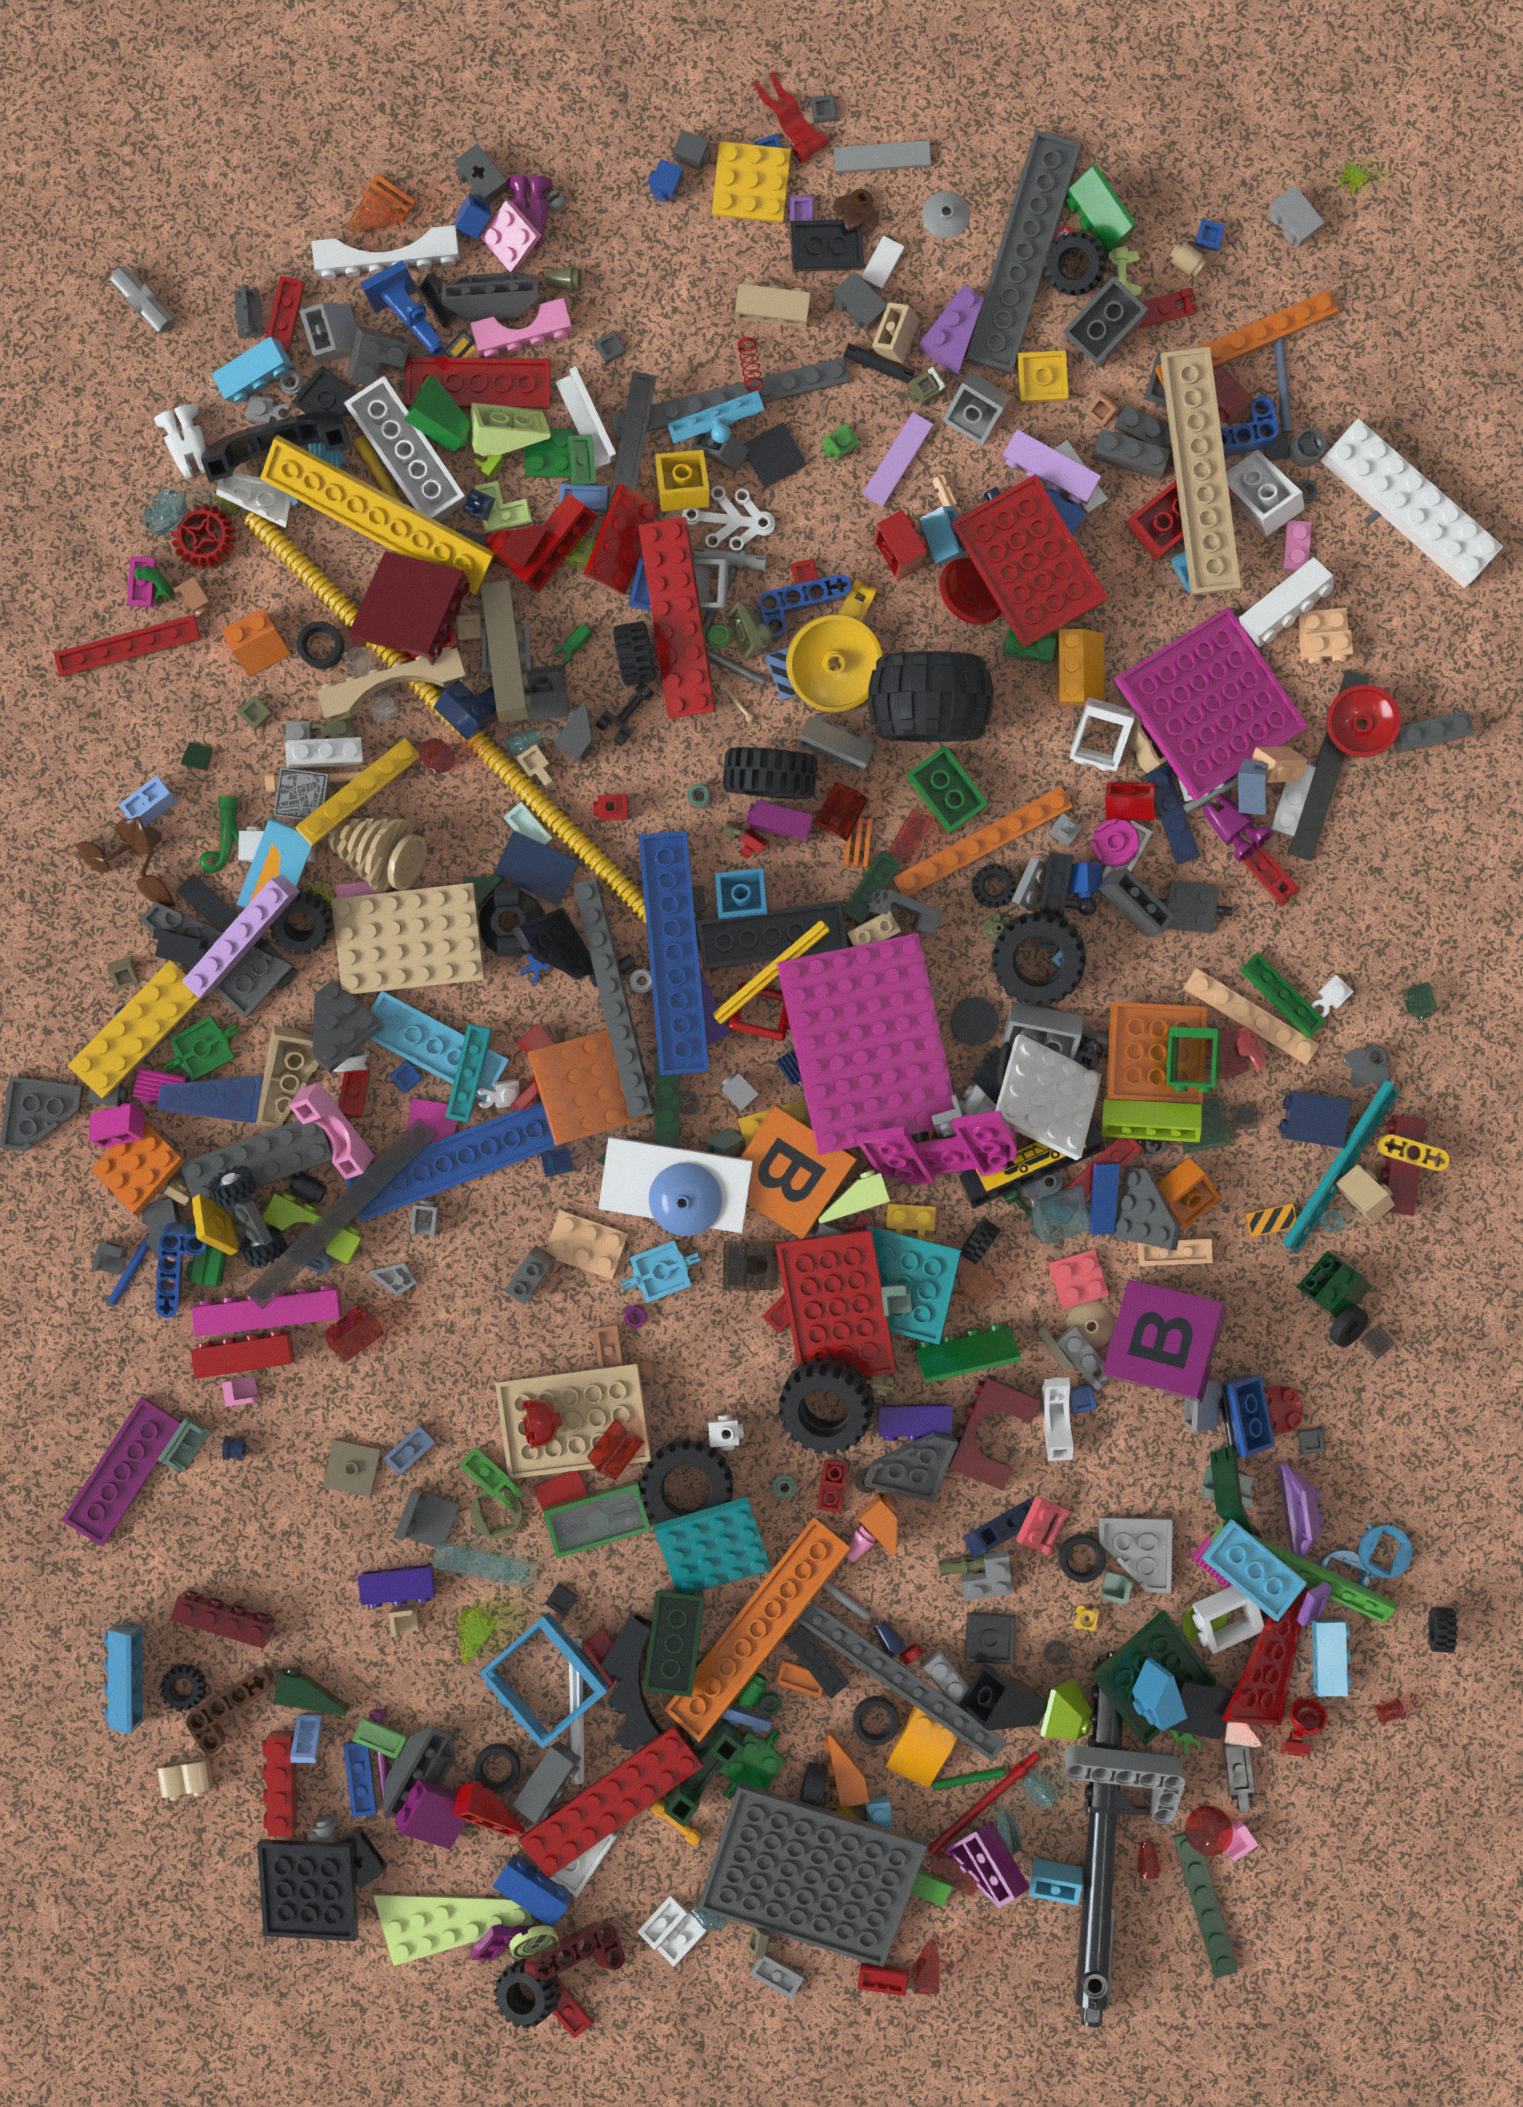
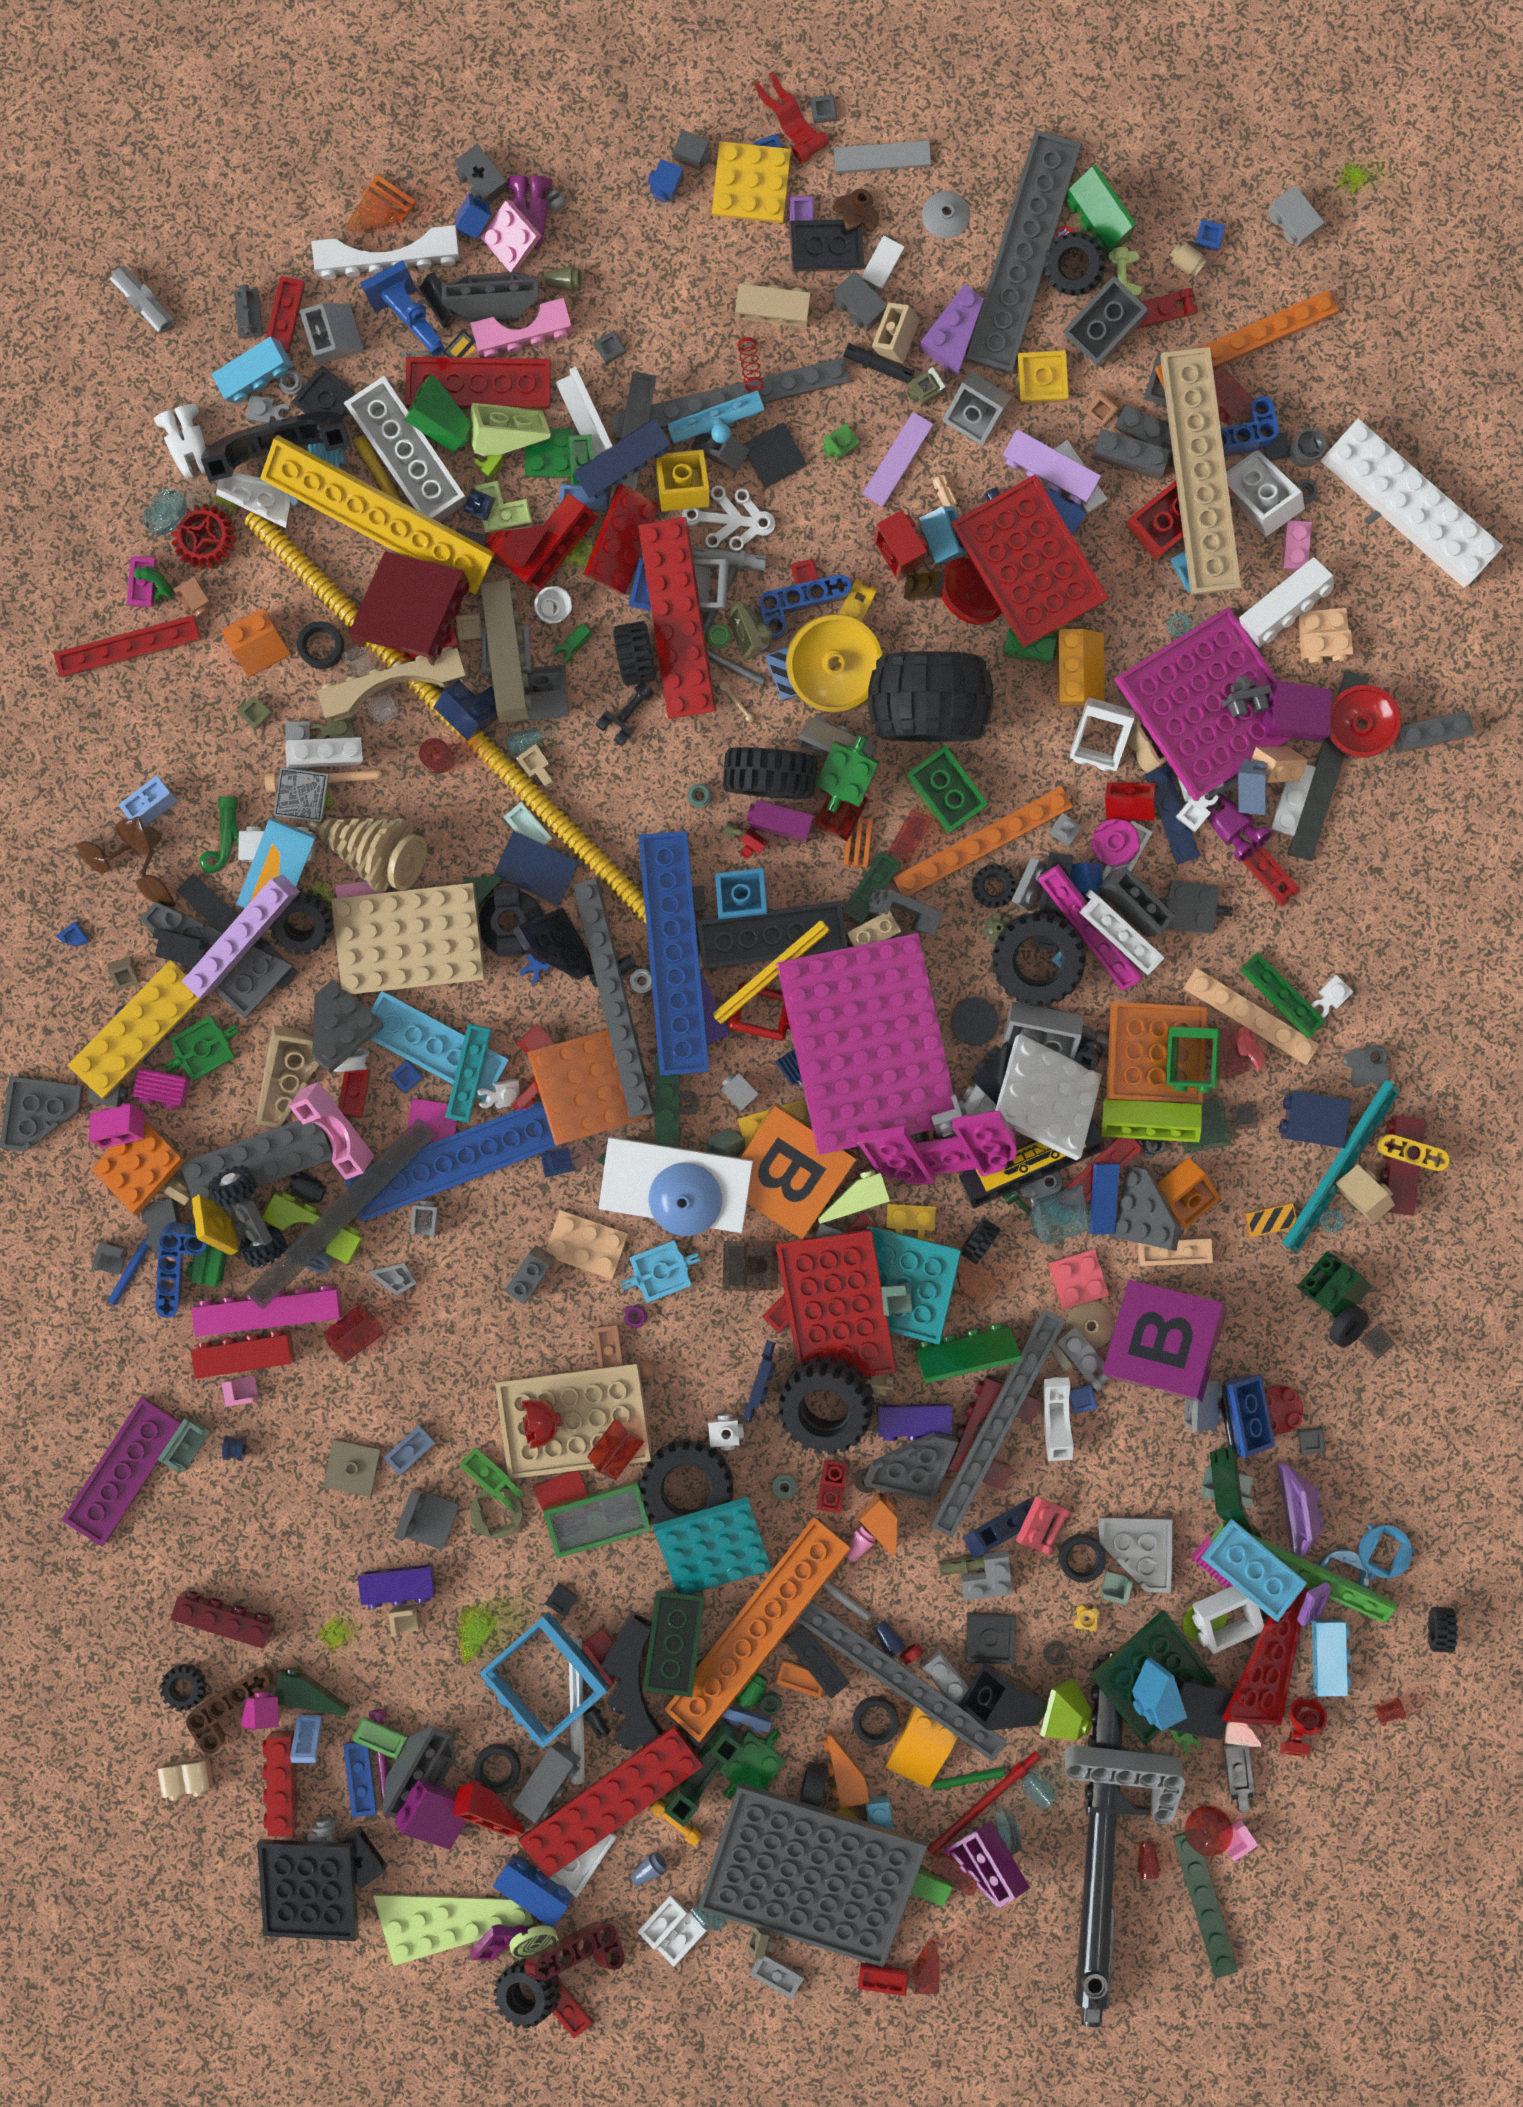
(73, 935): none -> blue tile
(124, 1677): dark azure slope -> none
(197, 757): dark green slope -> none
(223, 1098): blue wing -> none
(261, 1711): none -> dark pink slope
(333, 1633): none -> clear neon green tile
(358, 792): yellow plate -> none
(370, 349): dark grey brick -> none
(482, 1565): clear light blue tile -> none
(544, 604): none -> white hair
(577, 736): dark grey slope -> none
(596, 1722): none -> black pin
(618, 814): red brick -> none
(622, 458): none -> dark blue brick
(649, 1869): none -> sand blue cone
(764, 1373): none -> dark blue plate
(847, 773): none -> green plate
(923, 586): none -> dark brown plate
(997, 1423): none -> dark grey plate
(1055, 1881): medium azure brick -> none
(1071, 903): none -> dark pink tile
(1121, 933): none -> white fence
(1181, 618): none -> clear light blue plate
(1195, 812): none -> white plate
(1238, 700): none -> dark grey hips
(1283, 386): sand blue bar -> none
(1298, 711): none -> magenta brick
(1419, 1000): clear green window -> none

